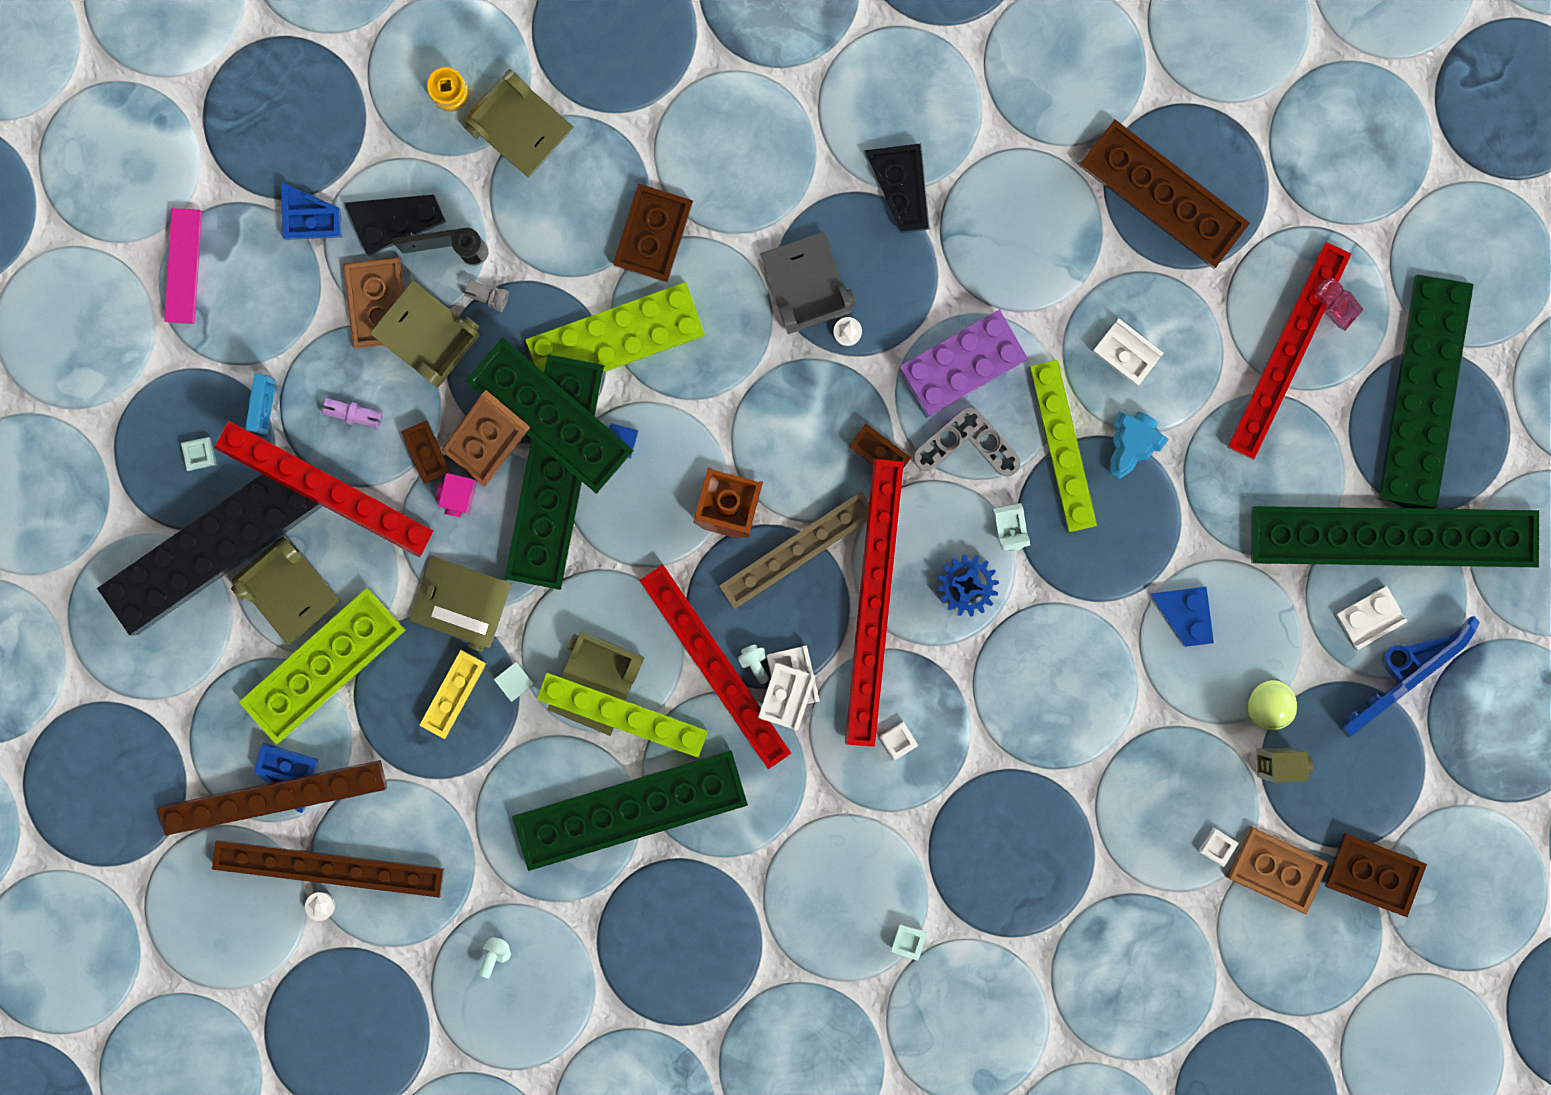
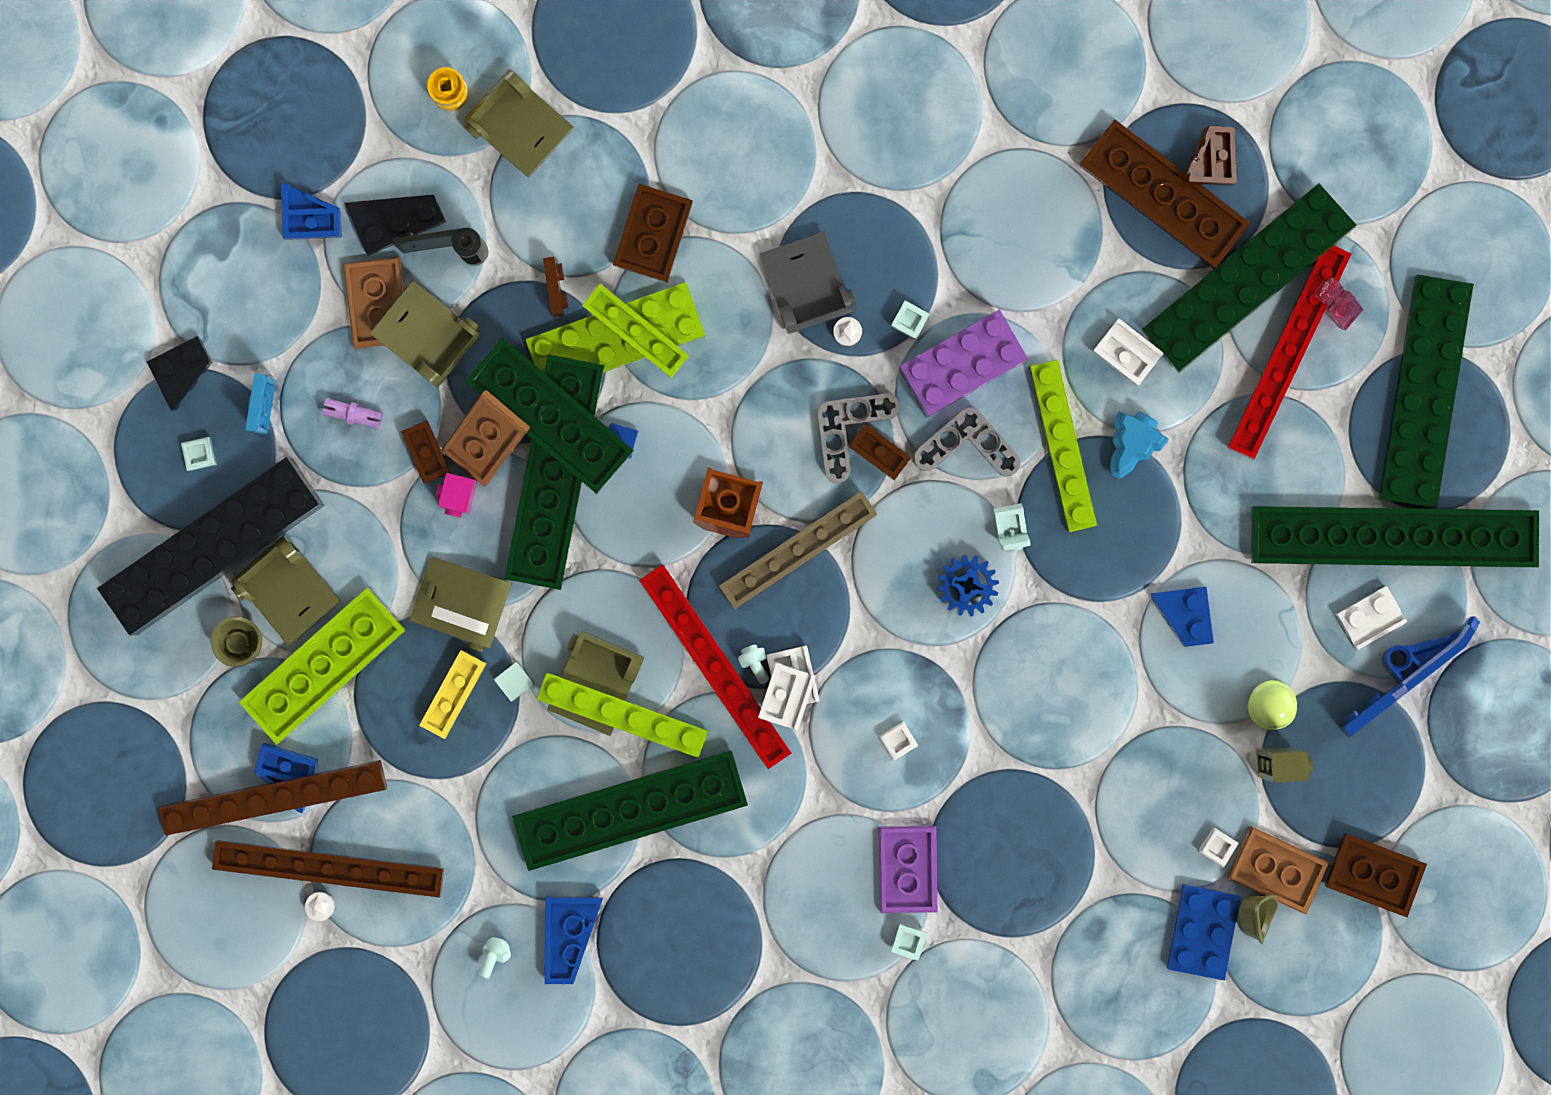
(179, 370): none -> black wing
(183, 266): dark pink tile -> none
(236, 641): none -> olive helmet
(323, 489): red plate -> none
(493, 297): light grey pin -> none
(554, 274): none -> reddish brown plate
(567, 935): none -> blue wing
(635, 330): none -> lime plate
(845, 418): none -> light grey beam
(874, 602): red plate -> none
(903, 184): black wing -> none
(908, 869): none -> medium lavender tile
(910, 320): none -> light aqua plate
(1203, 932): none -> blue plate
(1213, 158): none -> wing
(1249, 277): none -> dark green plate
(1256, 915): none -> olive helmet

